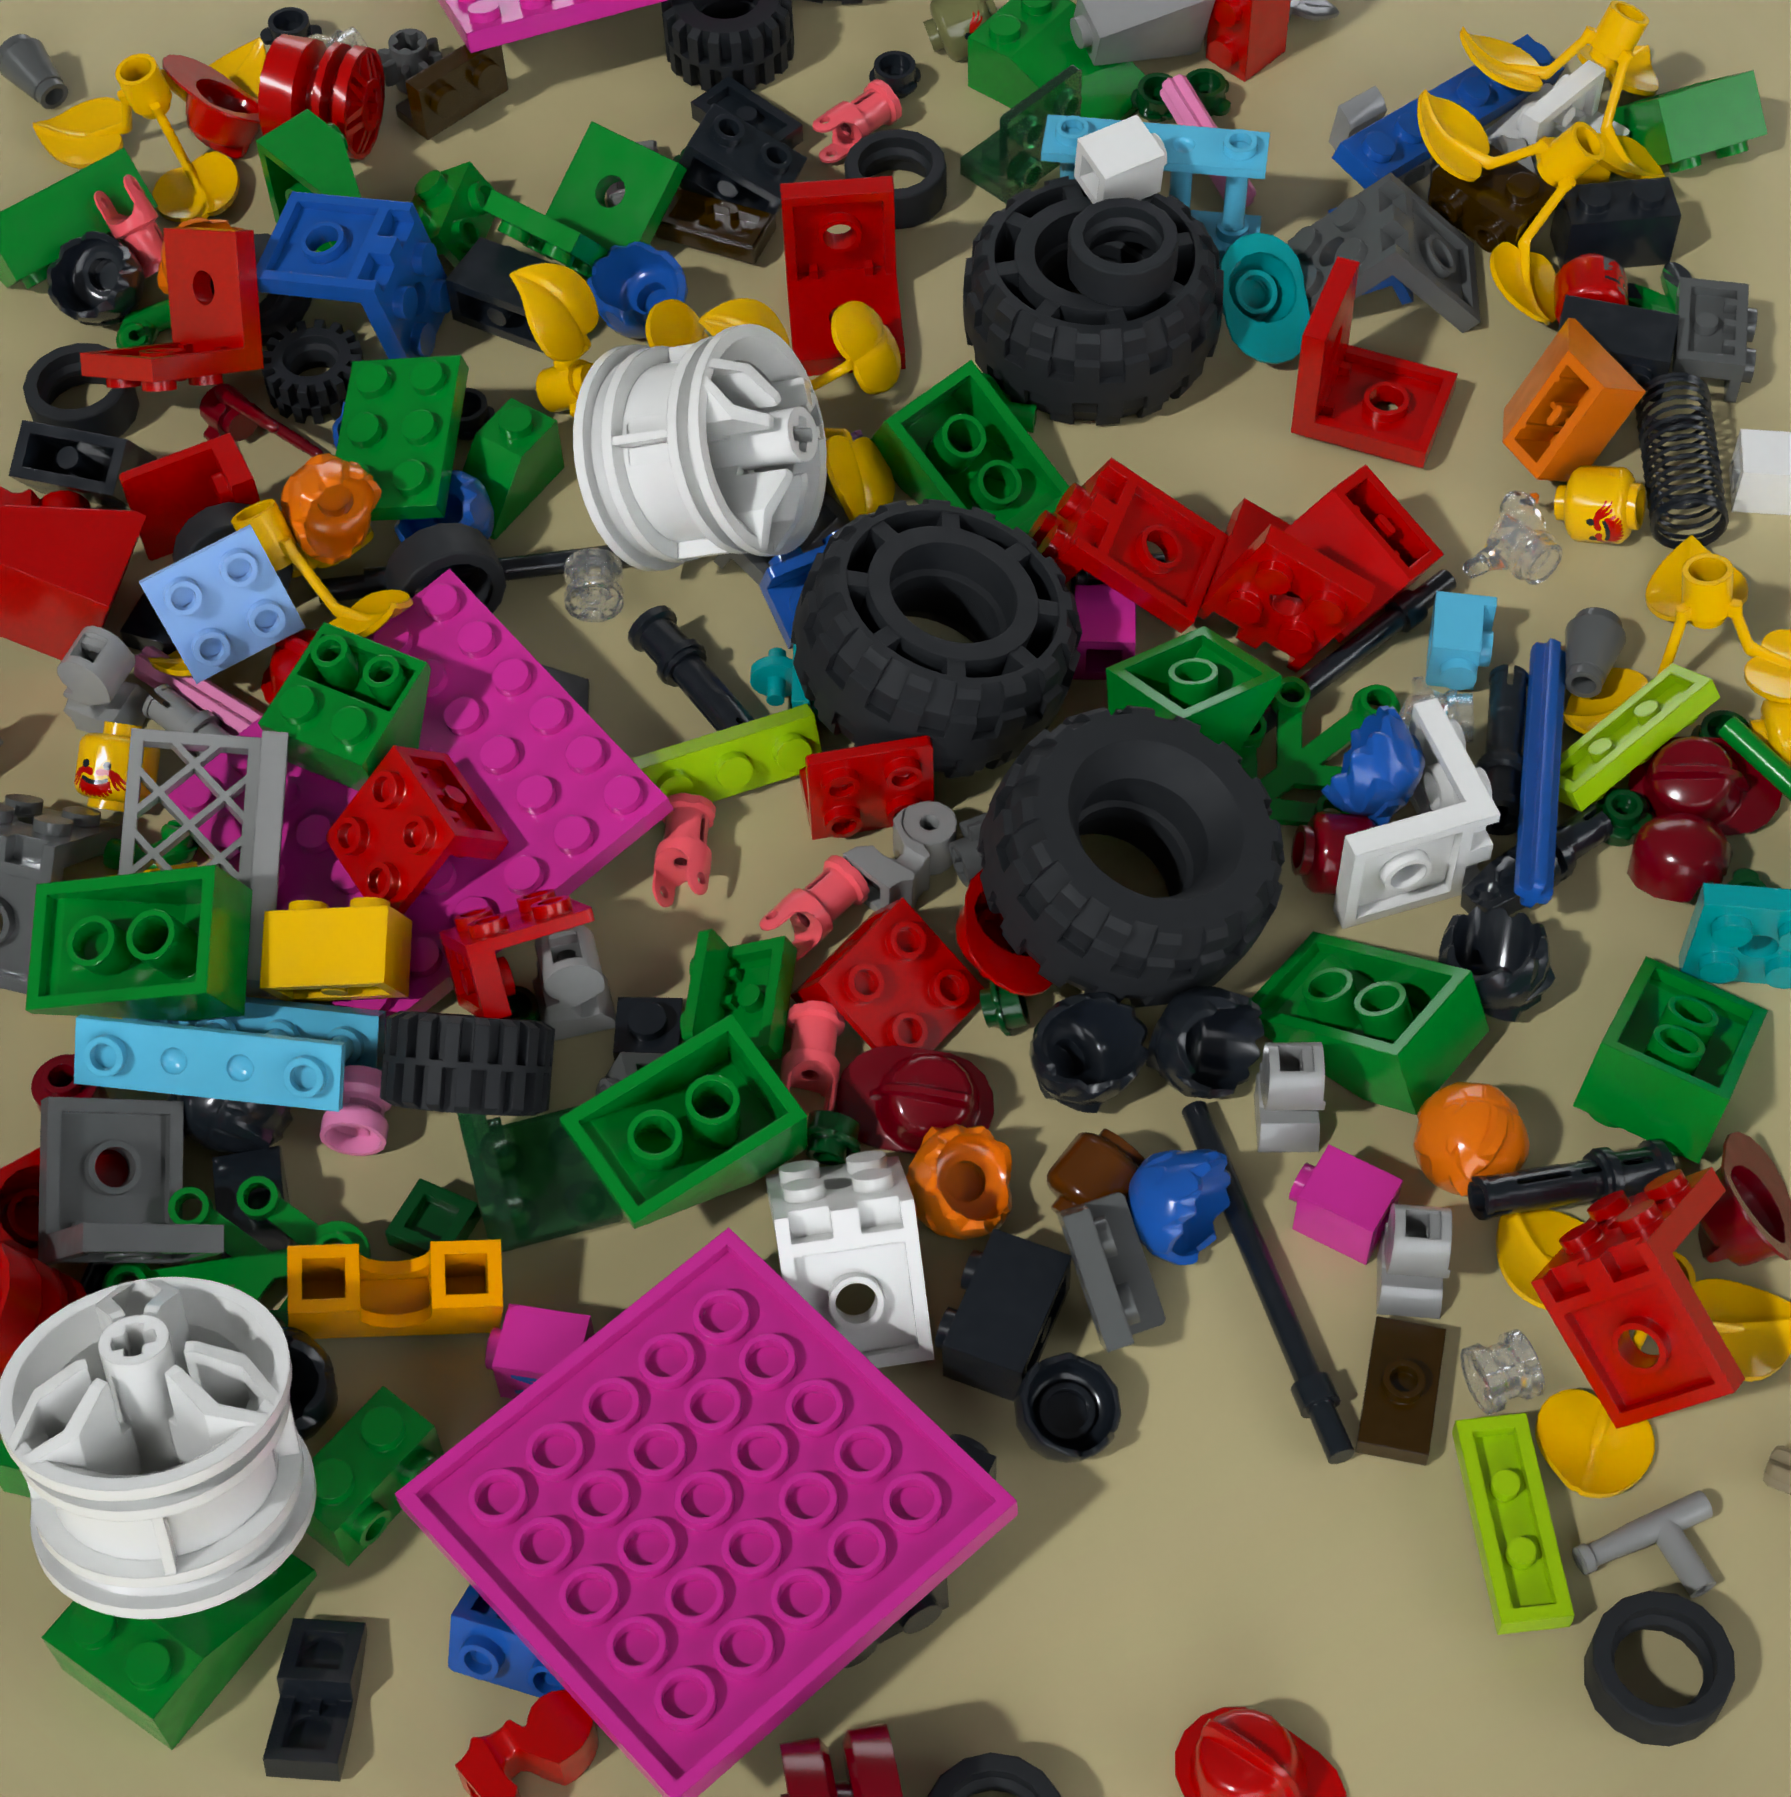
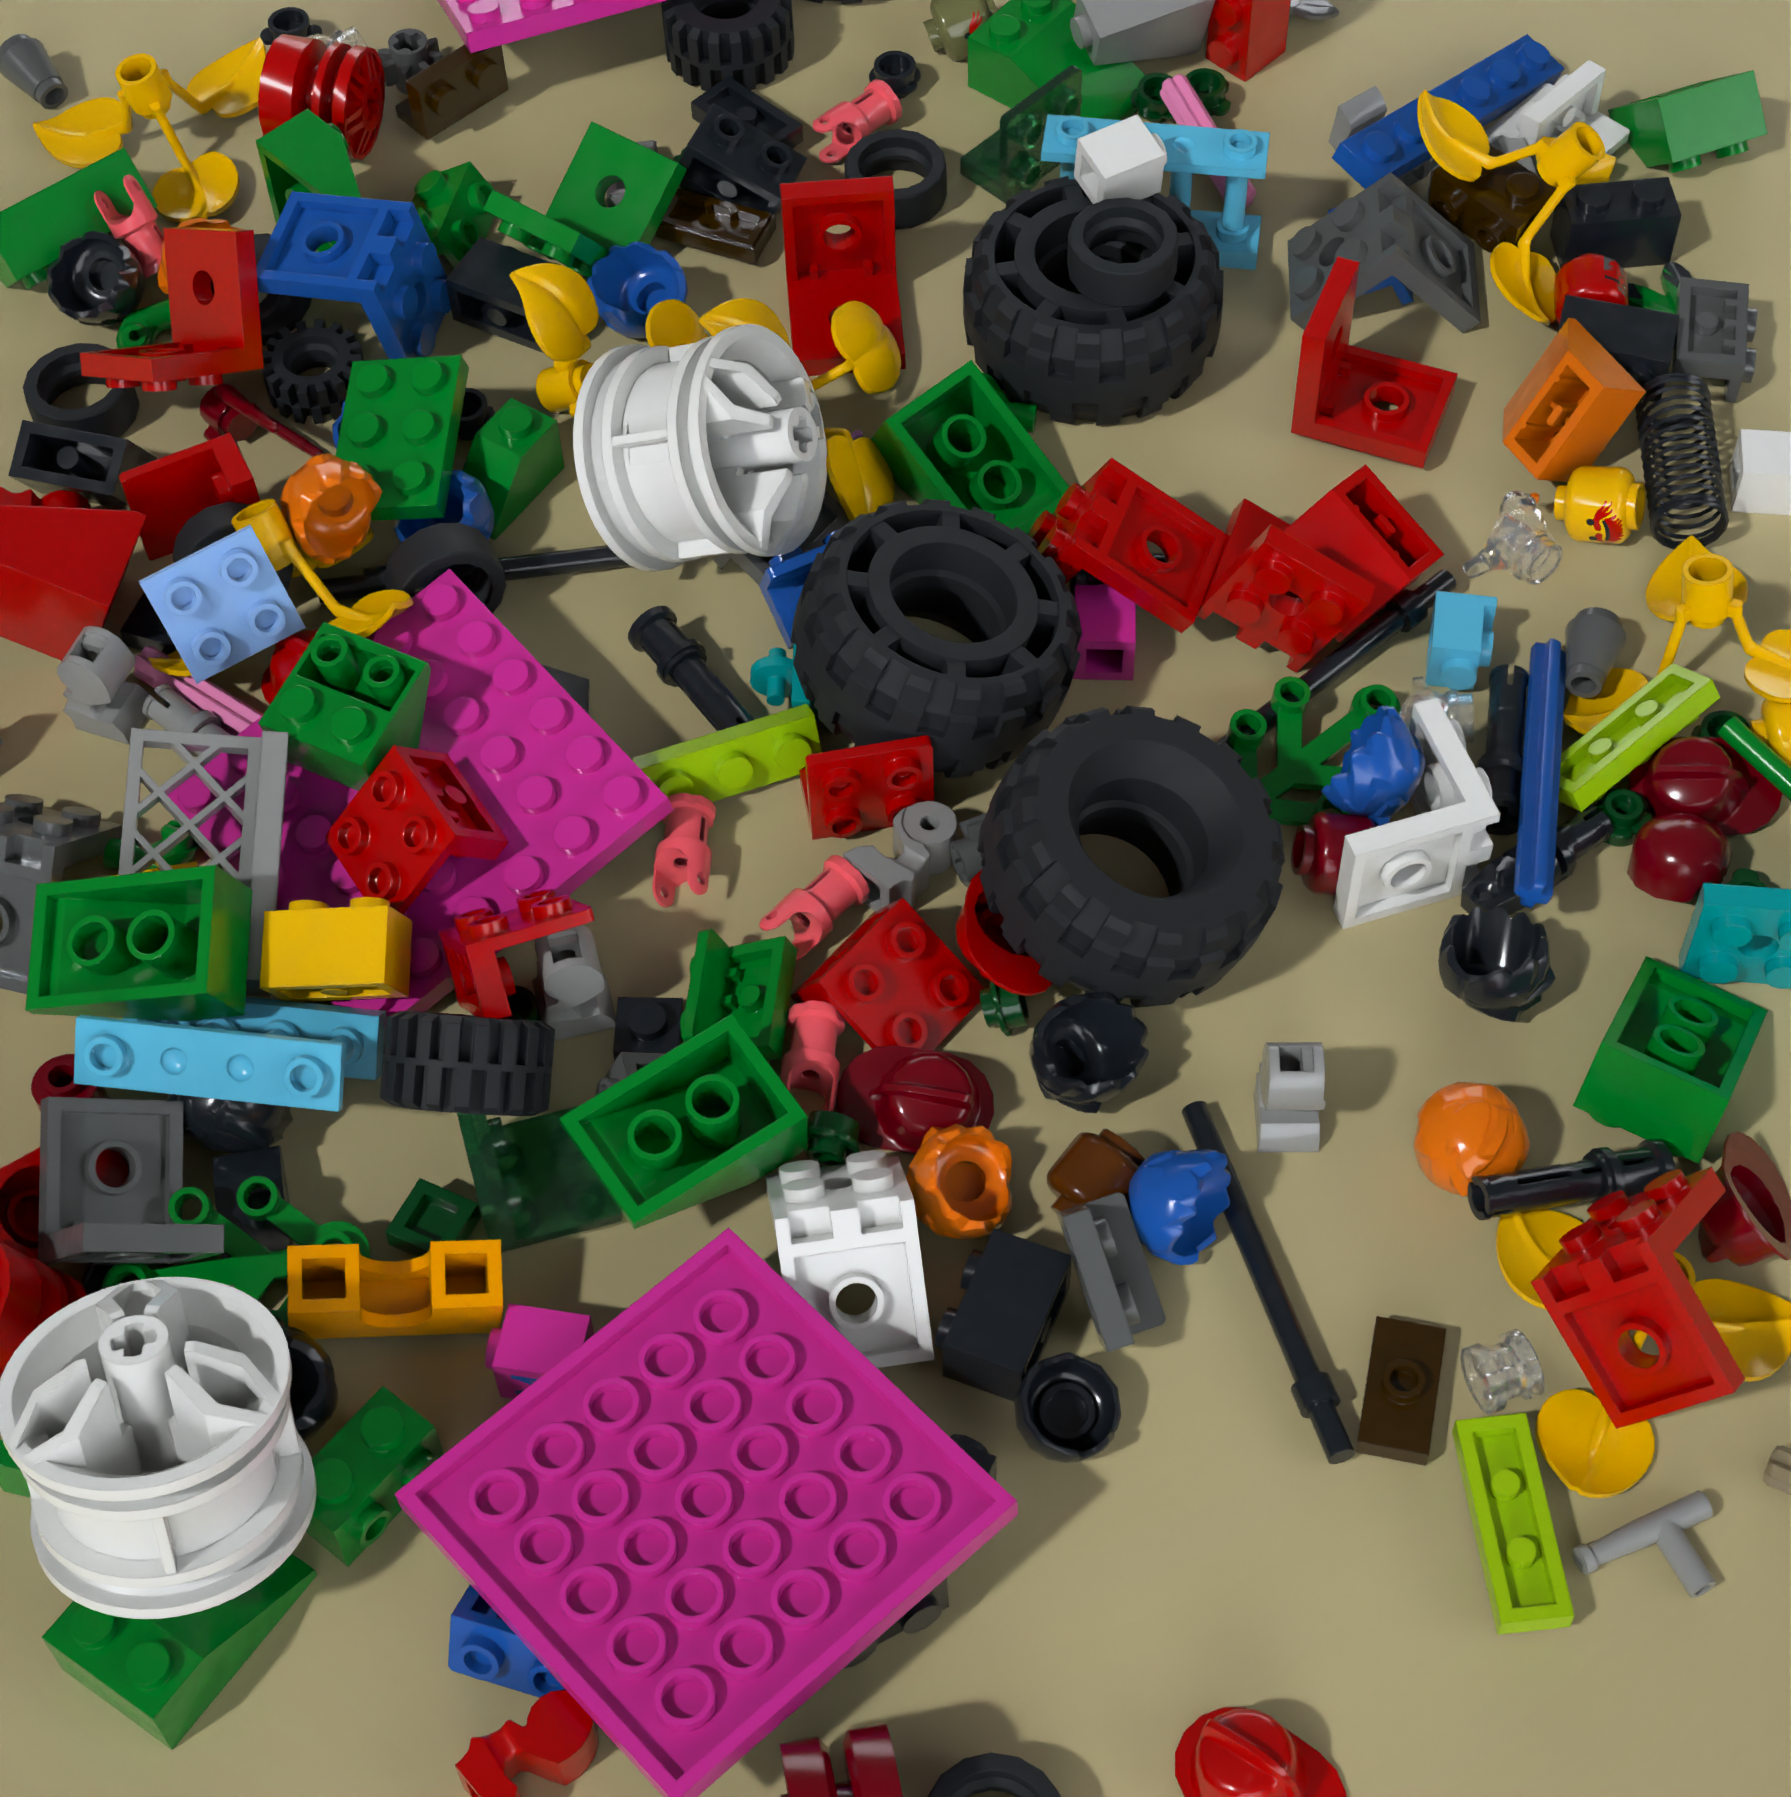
(104, 766): yellow head -> none
(215, 106): red piece -> none
(317, 1699): black slope -> none
(361, 1124): bright pink wheel -> none
(593, 585): clear wheel -> none
(1200, 681): green slope -> none
(1206, 1041): black hair -> none
(1264, 298): teal piece -> none
(1344, 1203): dark pink brick -> none
(1384, 1017): green slope -> none
(1414, 1261): light grey leg -> none
(1611, 47): yellow plant -> none
(1683, 1621): black tyre -> none

